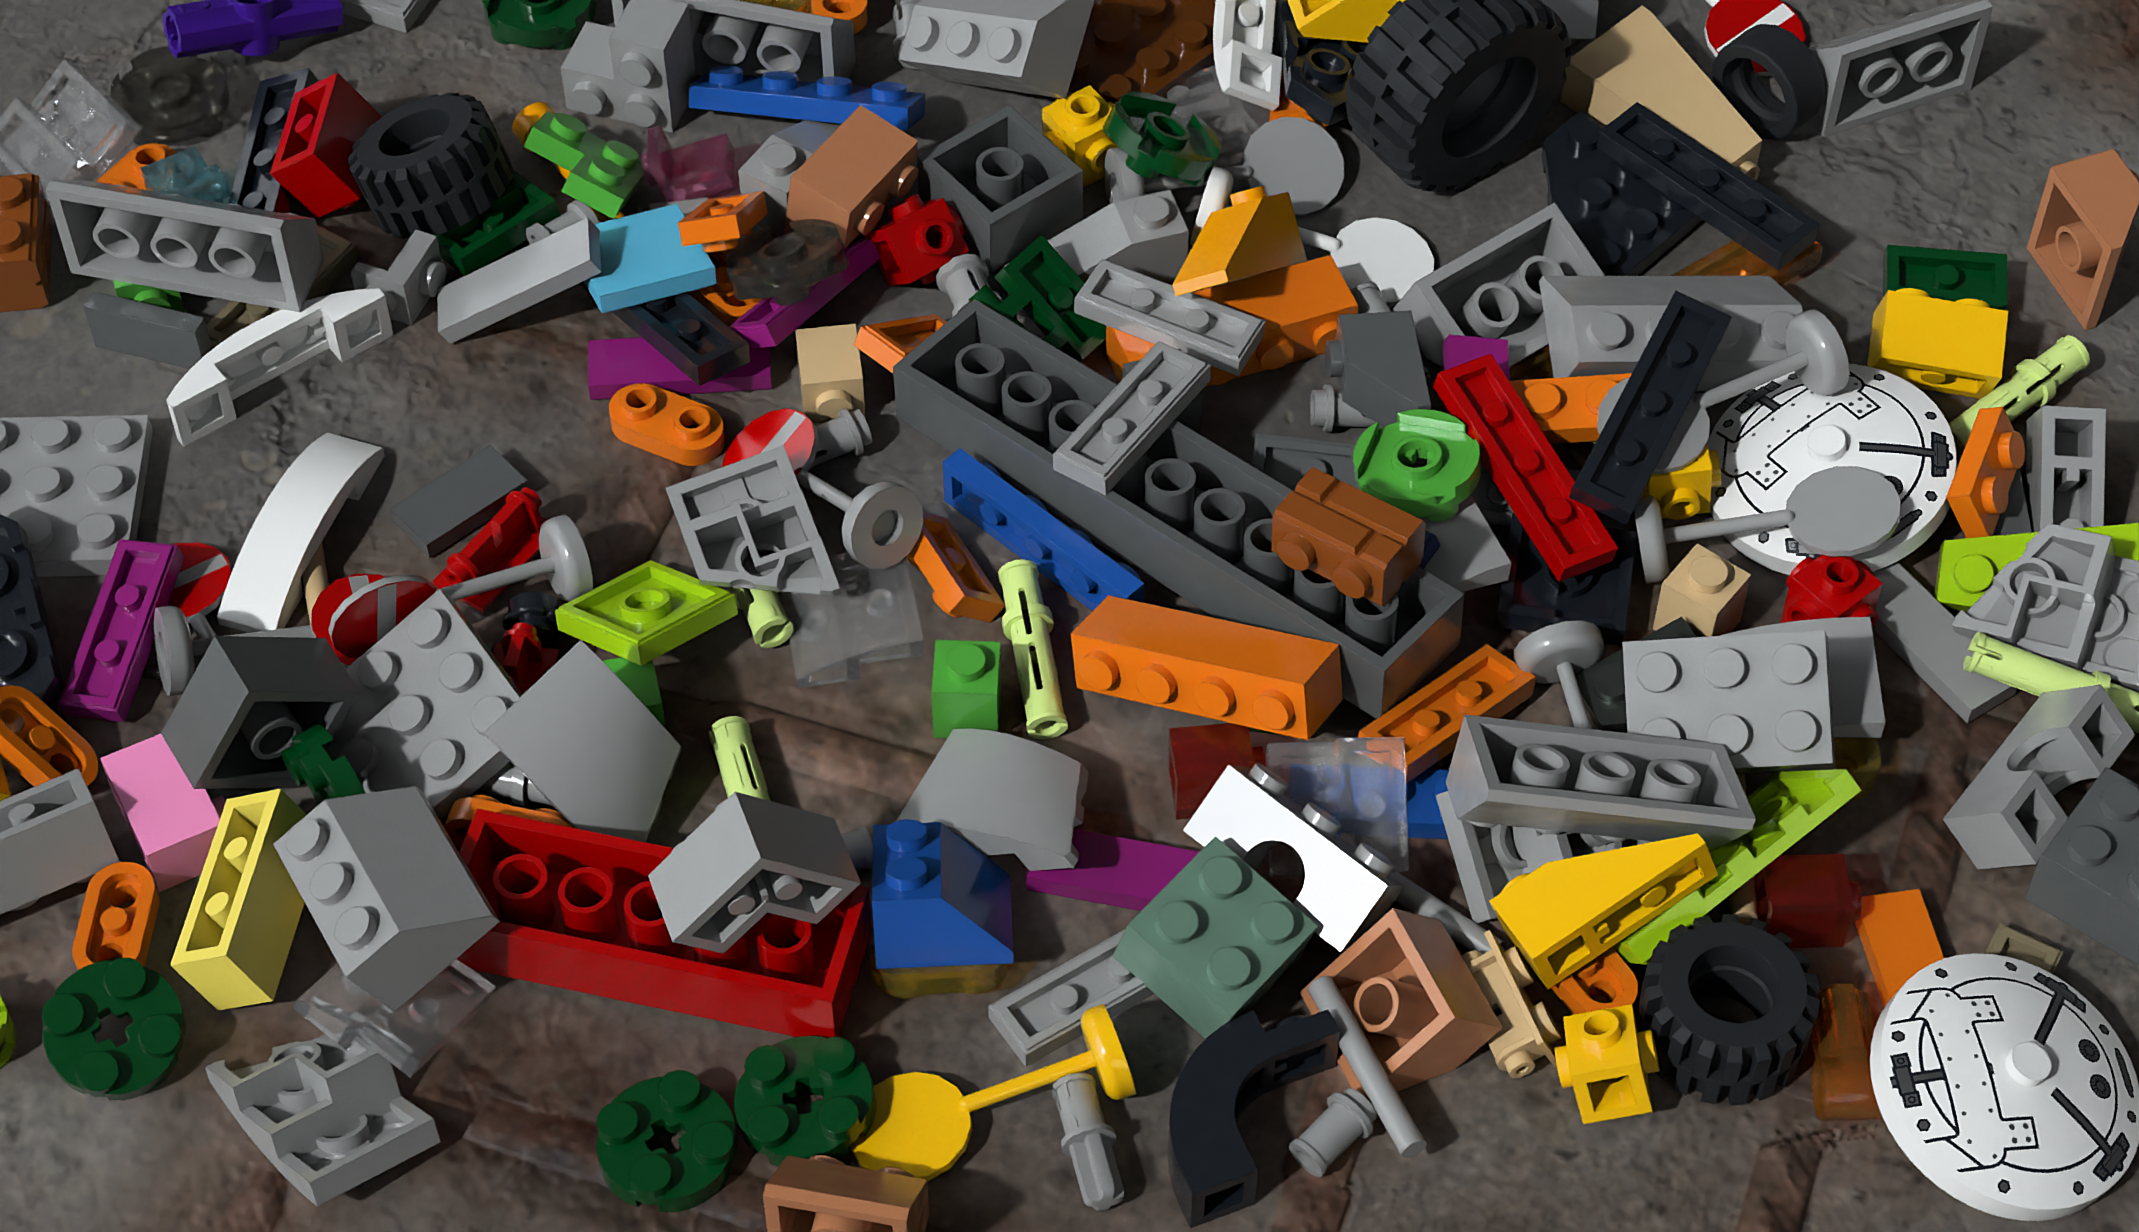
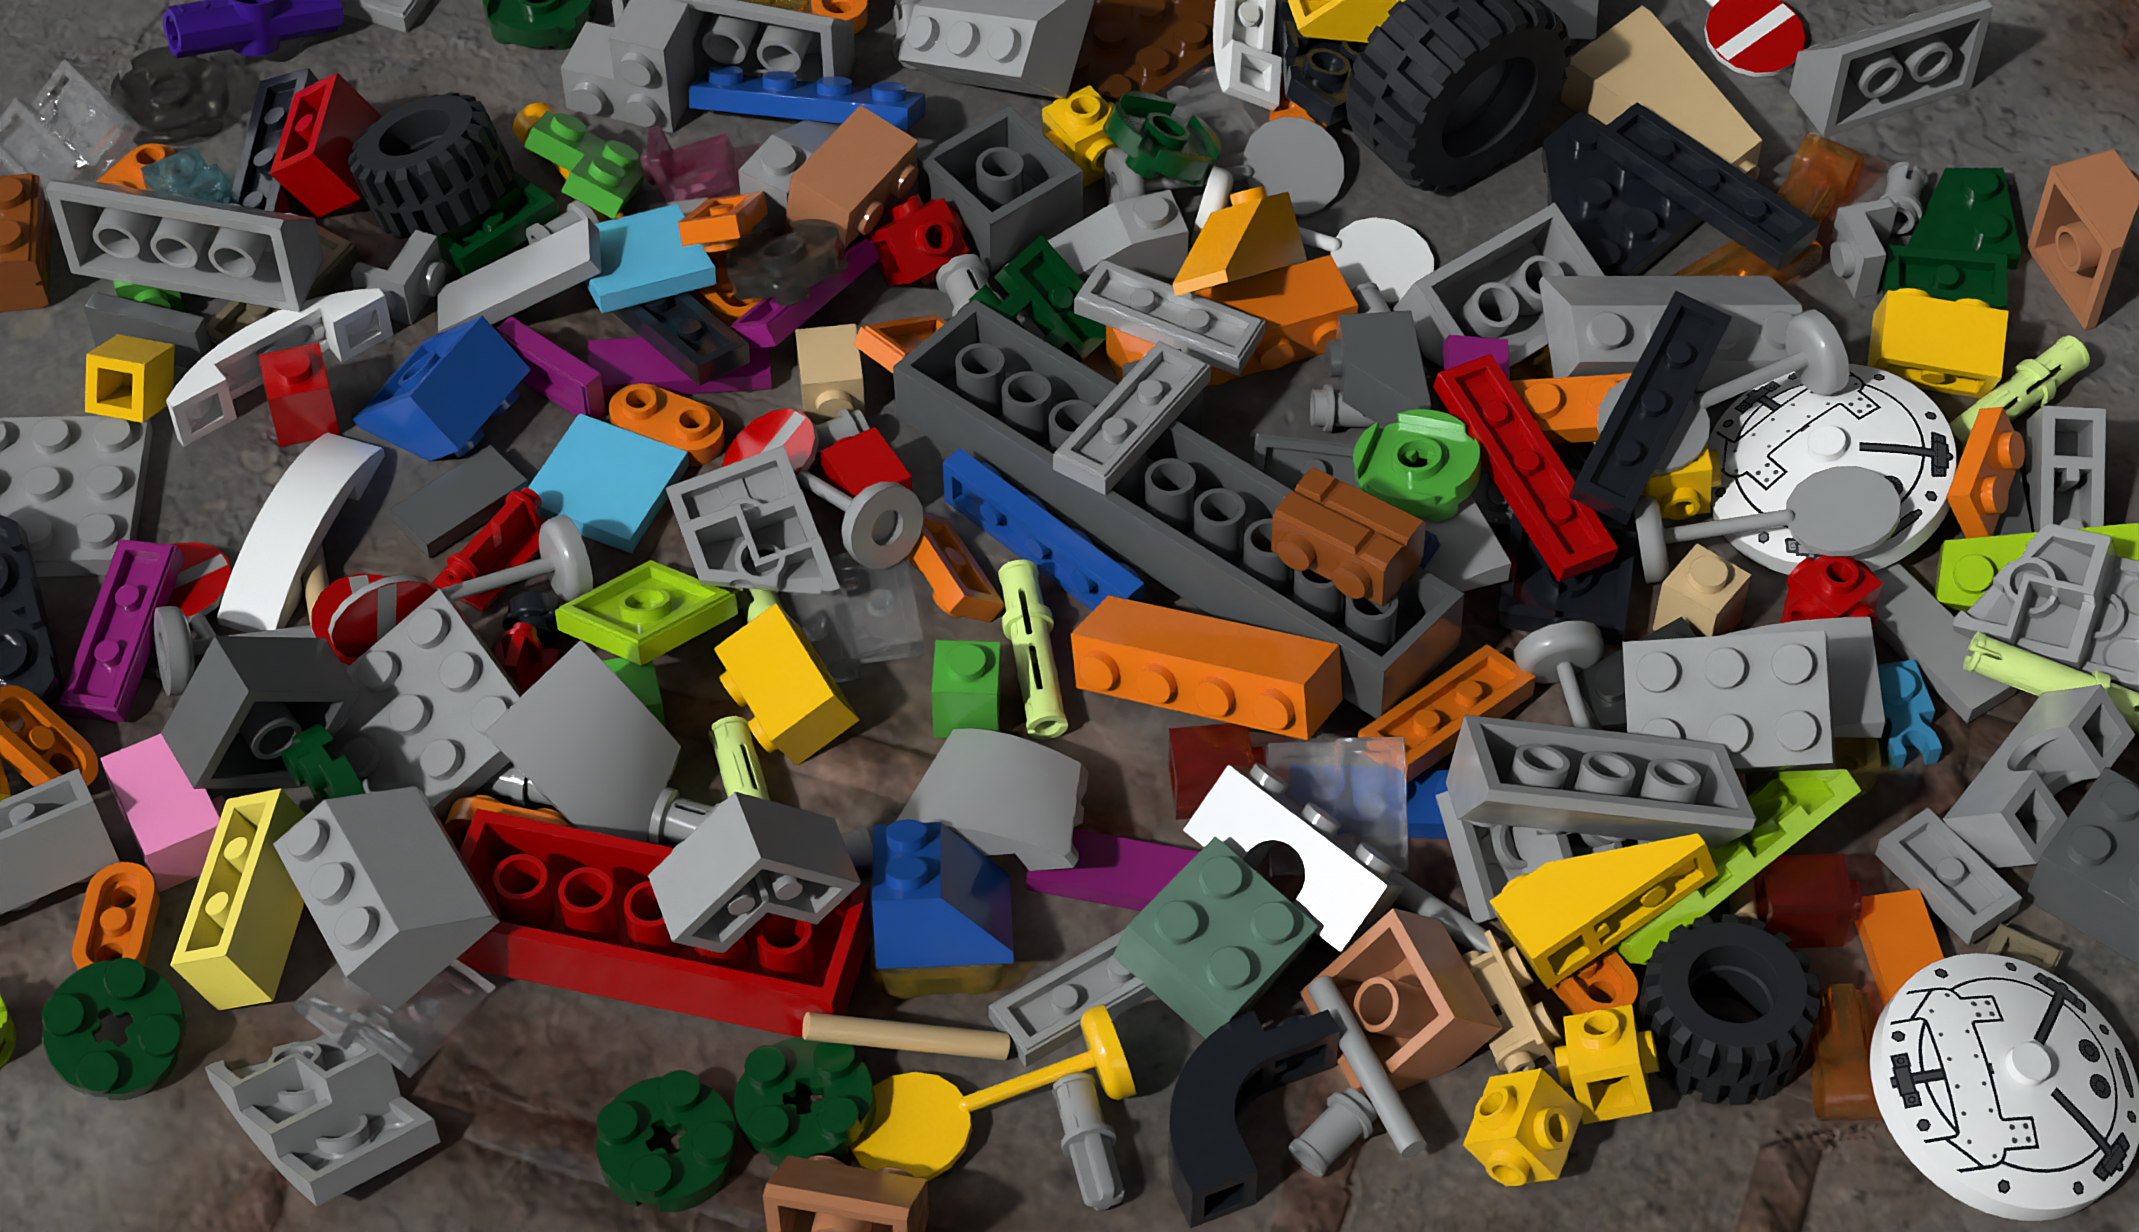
(129, 378): none -> yellow brick
(298, 394): none -> red brick
(446, 392): none -> blue slope
(555, 371): none -> magenta tile
(608, 481): none -> medium azure tile
(676, 817): none -> light grey bush
(784, 685): none -> yellow brick
(861, 462): none -> red brick
(905, 1036): none -> tan bar
(1523, 1127): none -> yellow brick
(1790, 65): black tyre -> none
(1821, 175): none -> clear orange piece
(1858, 244): none -> light grey bracket
(1905, 196): none -> light grey pin
(1907, 713): none -> dark azure plate
(1949, 876): none -> light grey plate
(1970, 214): none -> dark green wing

